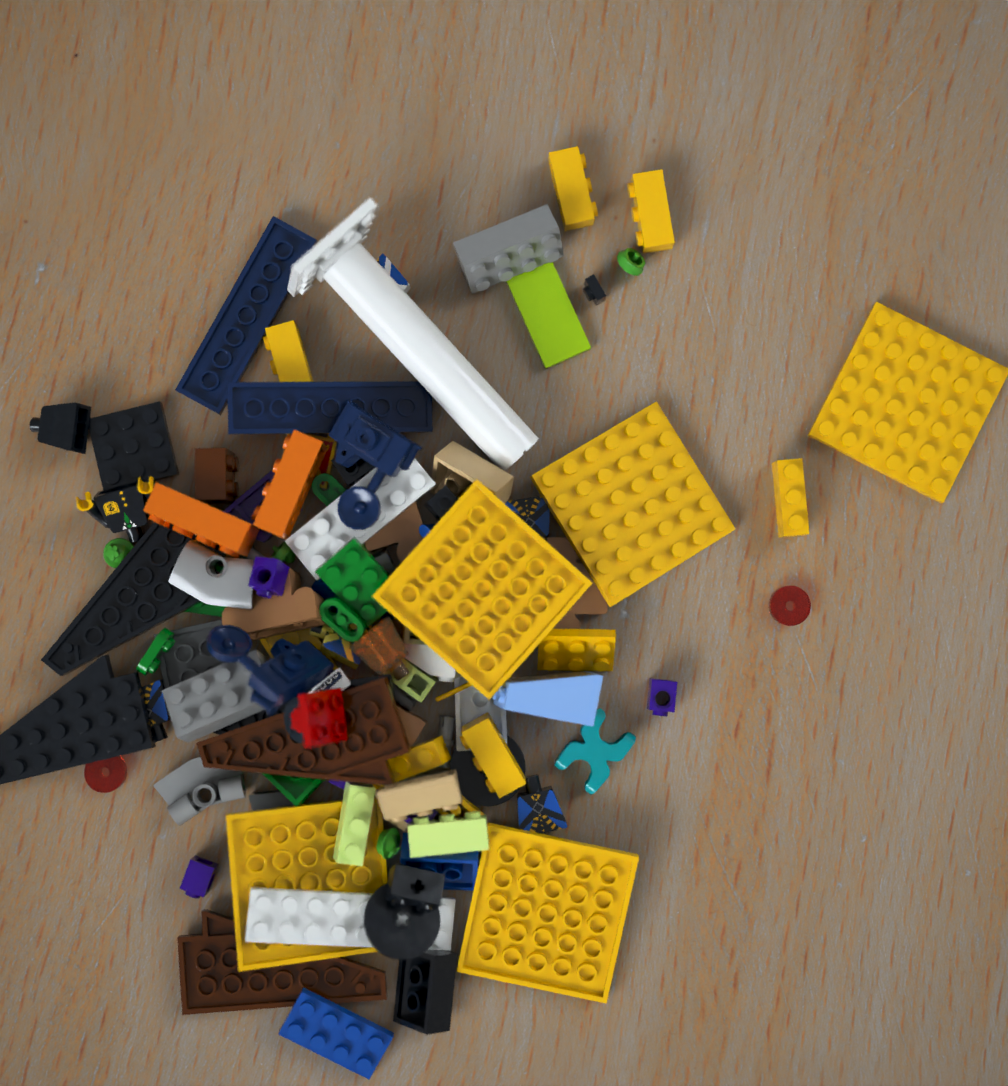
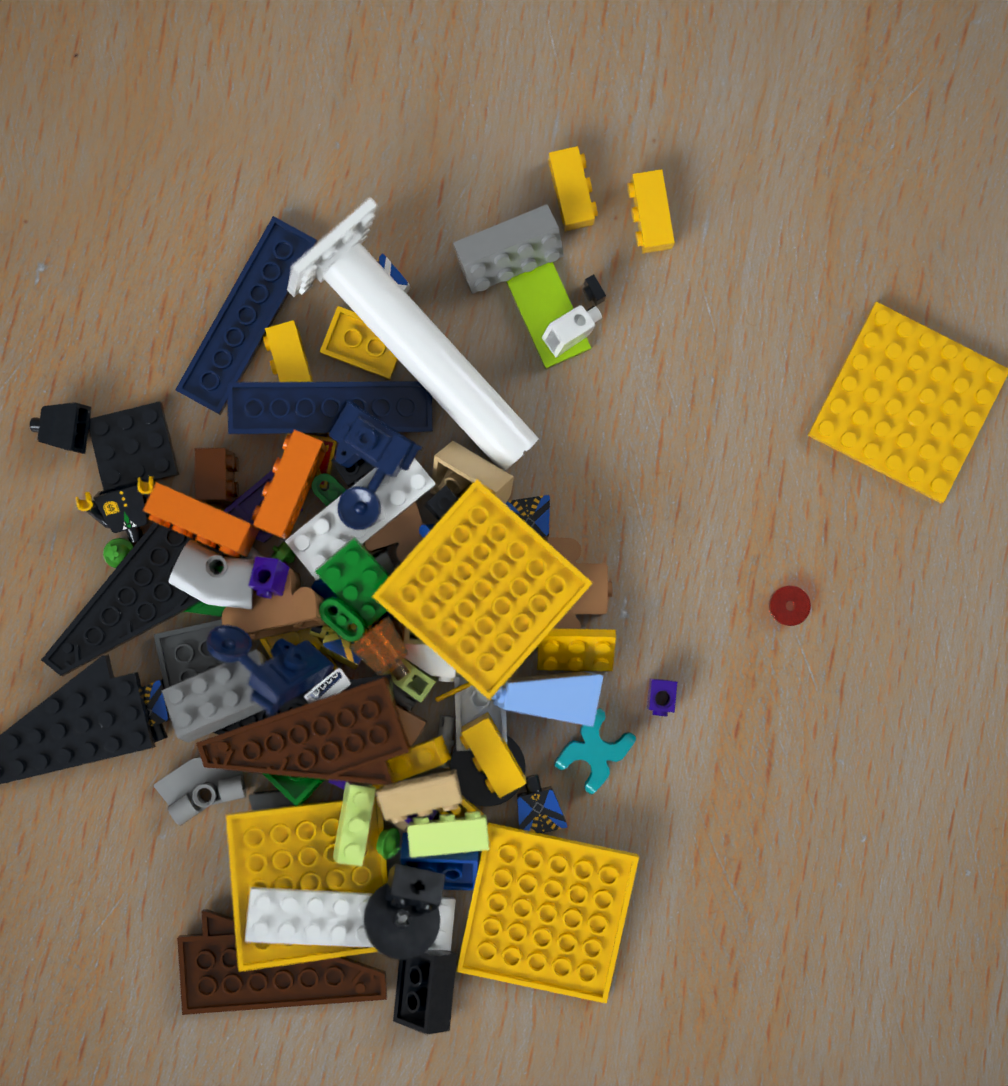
(105, 784): clear red piece -> none
(150, 661): green plate -> none
(198, 877): dark purple brick -> none
(316, 718): red plate -> none
(336, 1033): blue plate -> none
(357, 345): none -> yellow plate
(570, 329): none -> white torso
(631, 261): bright green hat -> none
(632, 503): yellow plate -> none
(790, 498): yellow brick -> none

